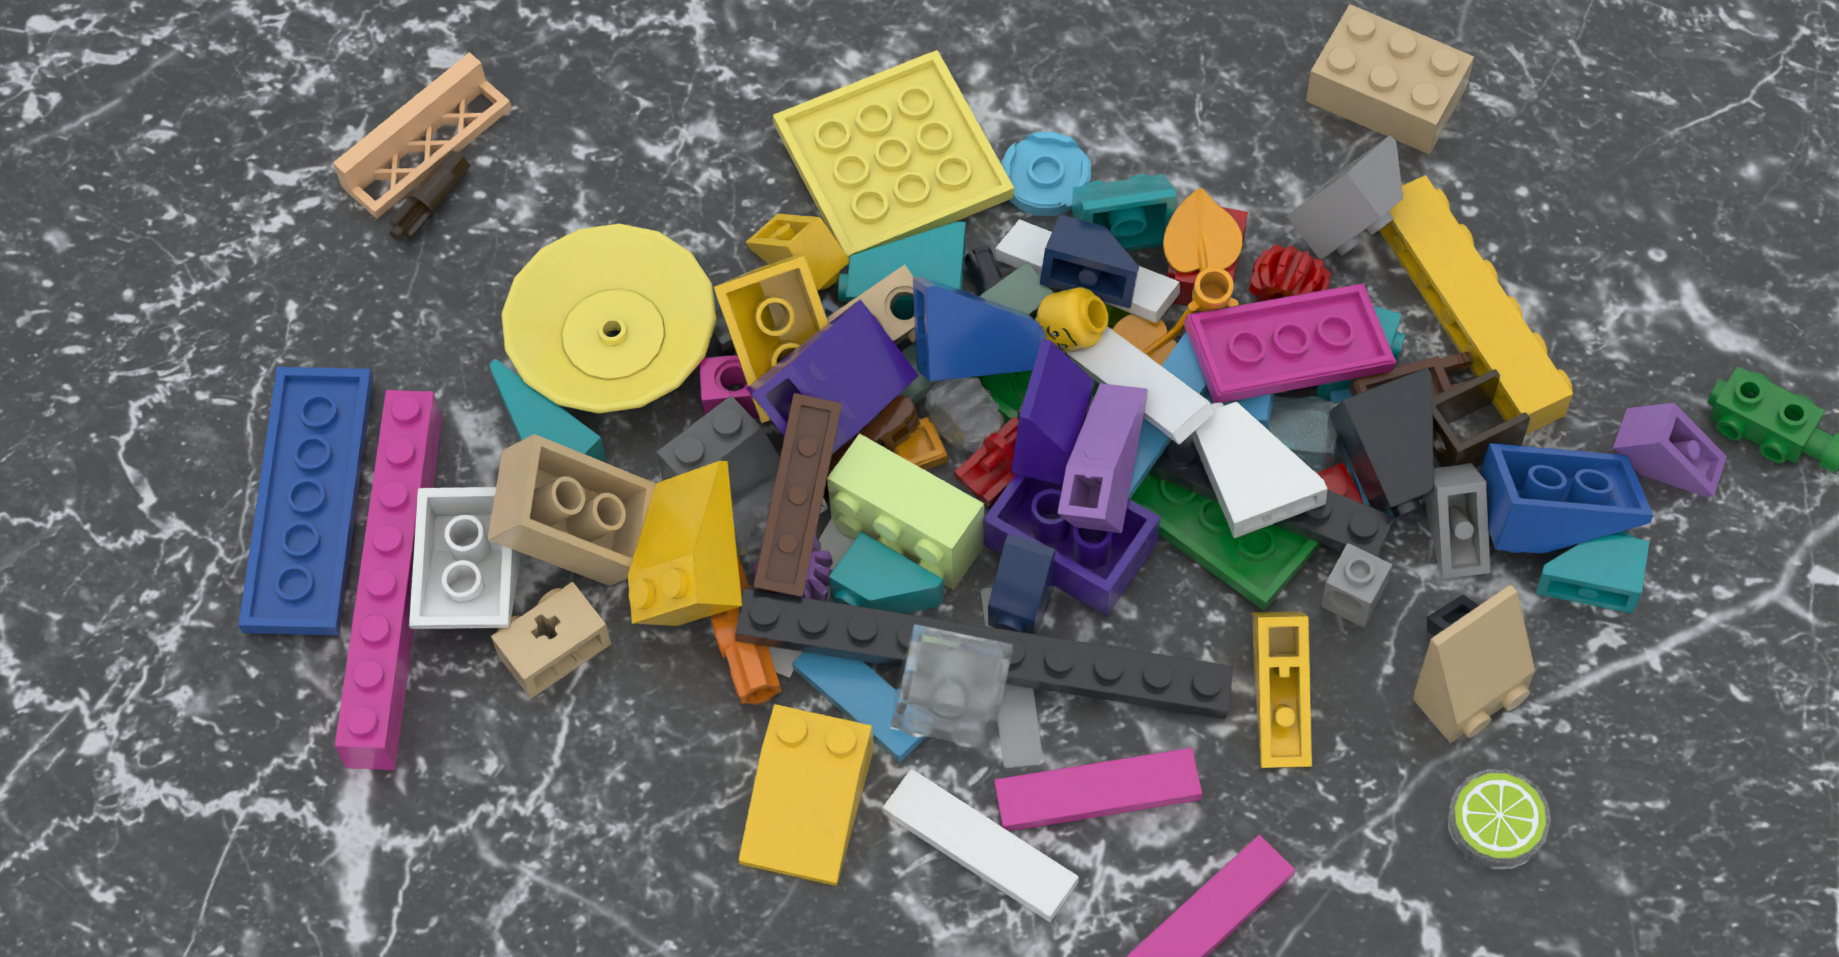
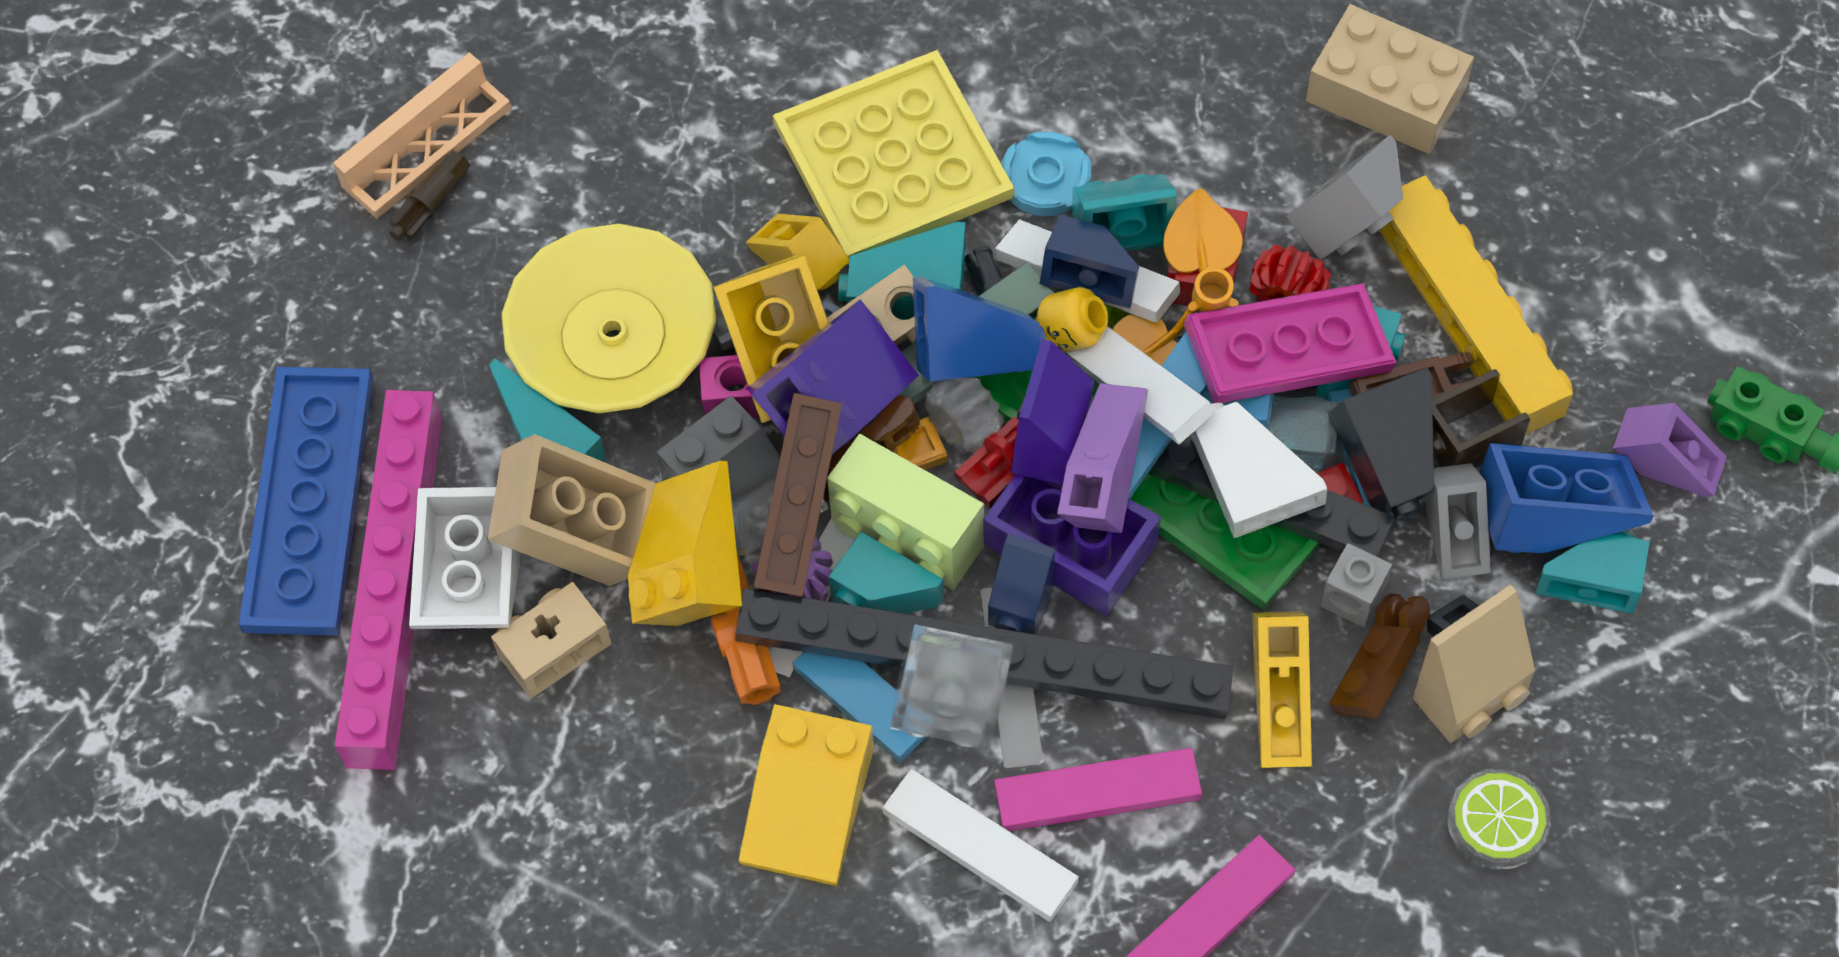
(1382, 656): none -> reddish brown hinge

